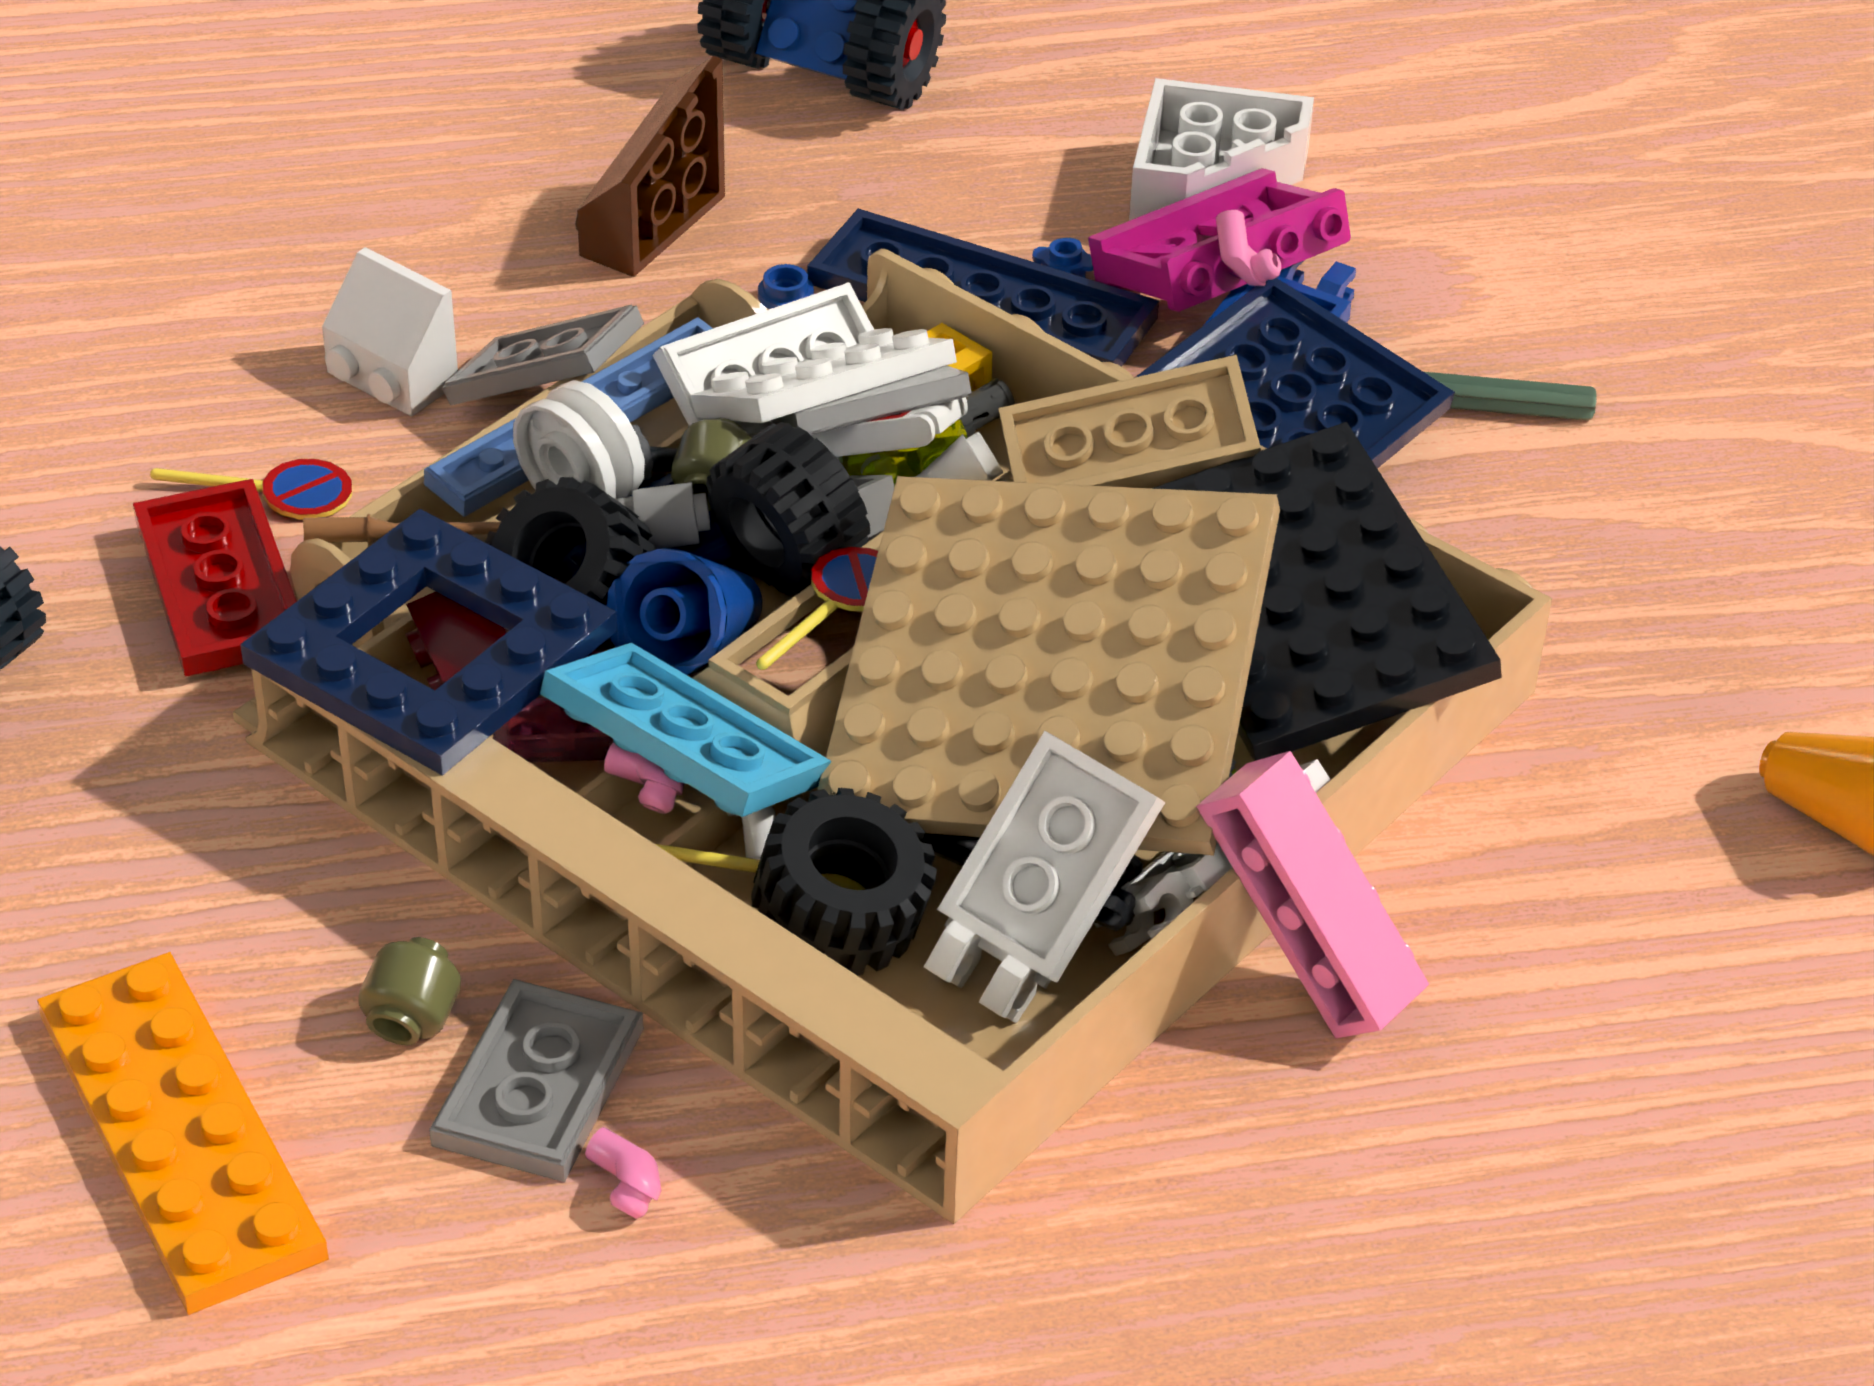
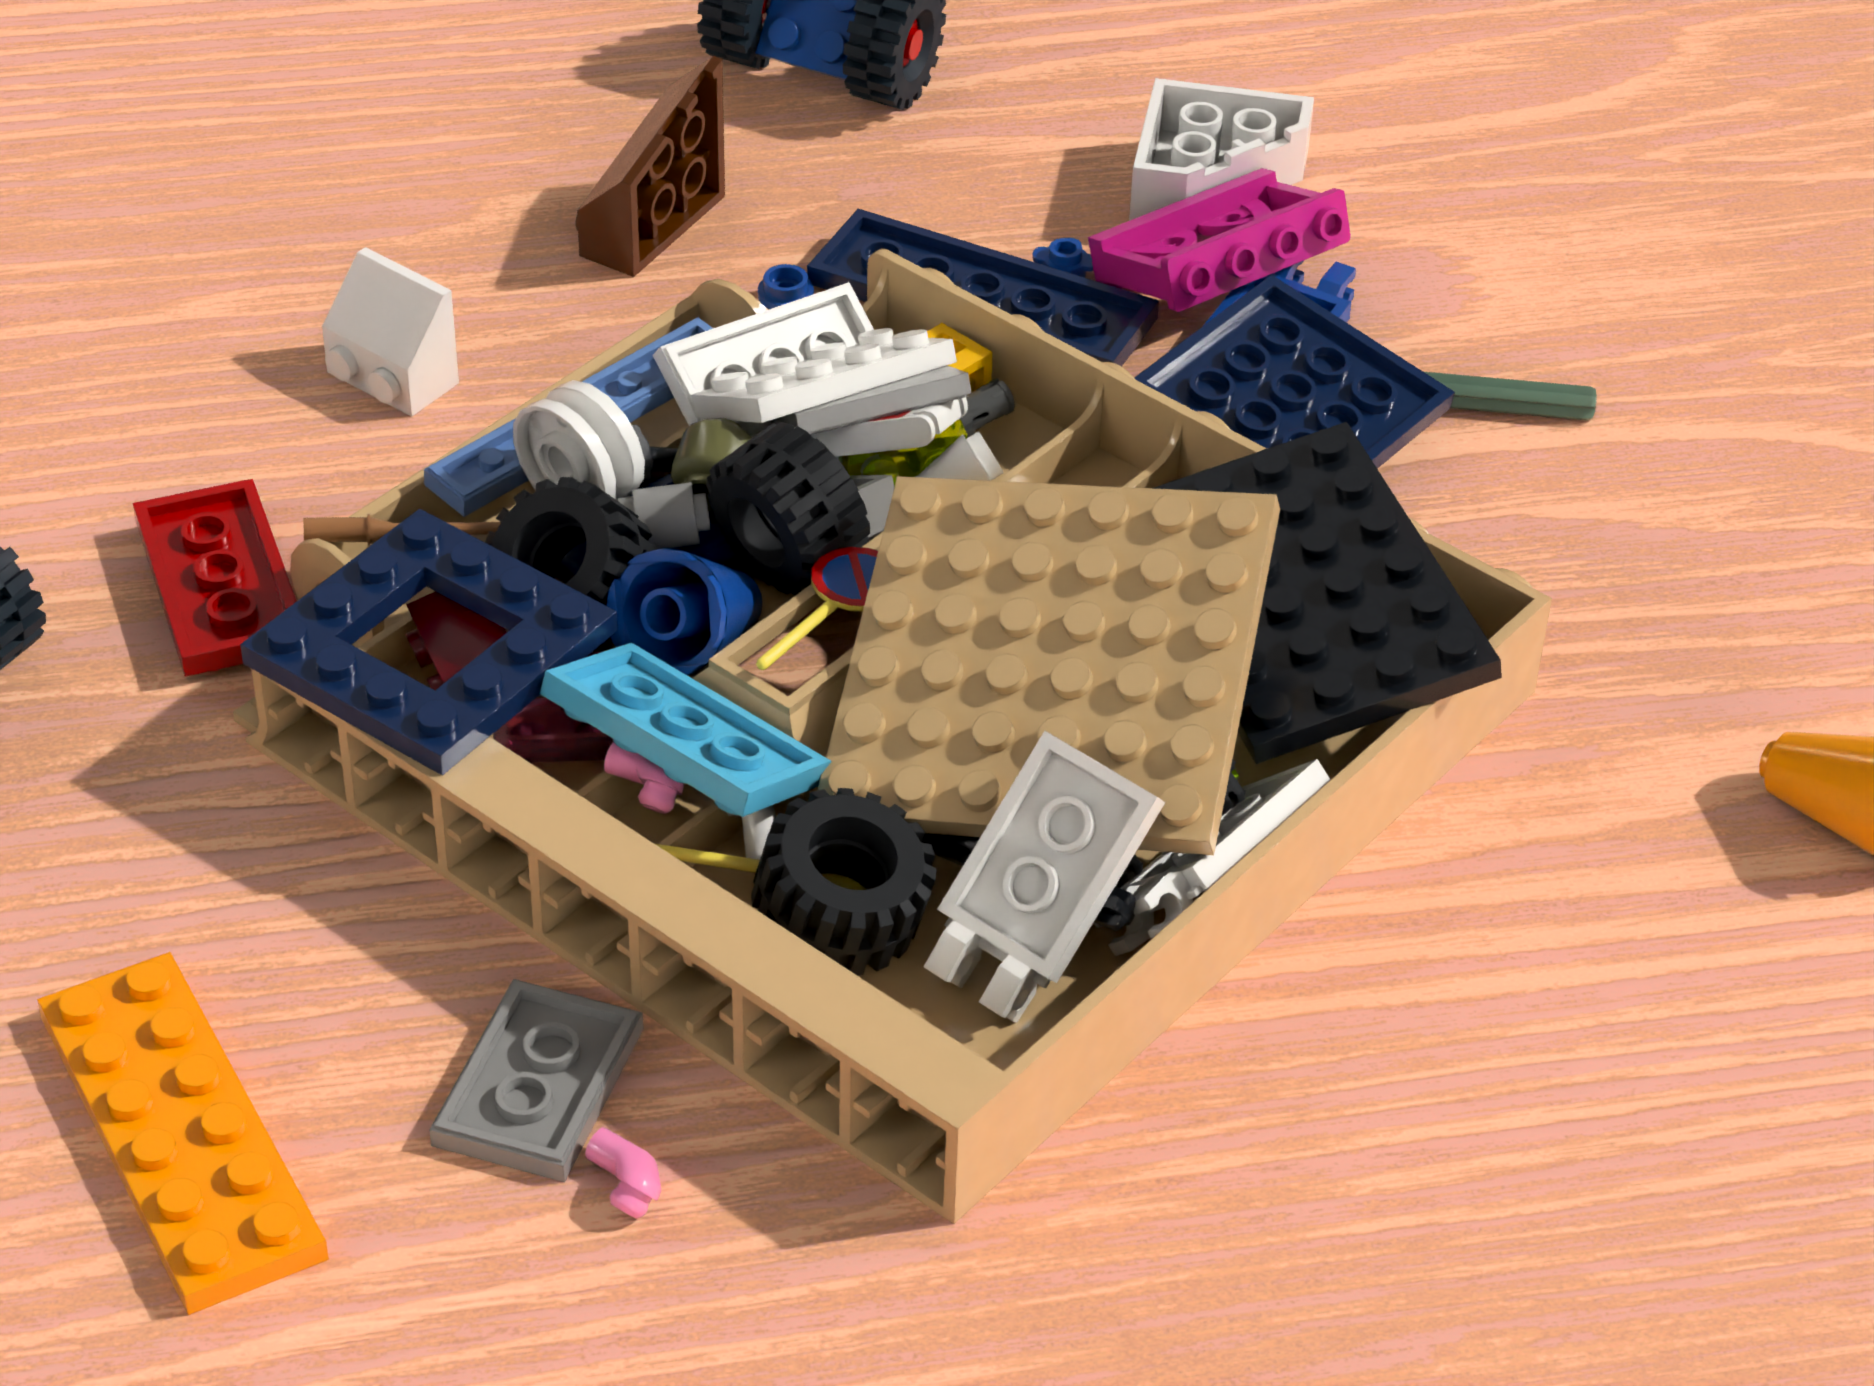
(292, 489): piece -> none
(409, 991): olive head -> none
(543, 354): light grey tile -> none
(1134, 429): tan plate -> none
(1239, 256): bright pink arm -> none
(1313, 895): bright pink brick -> none

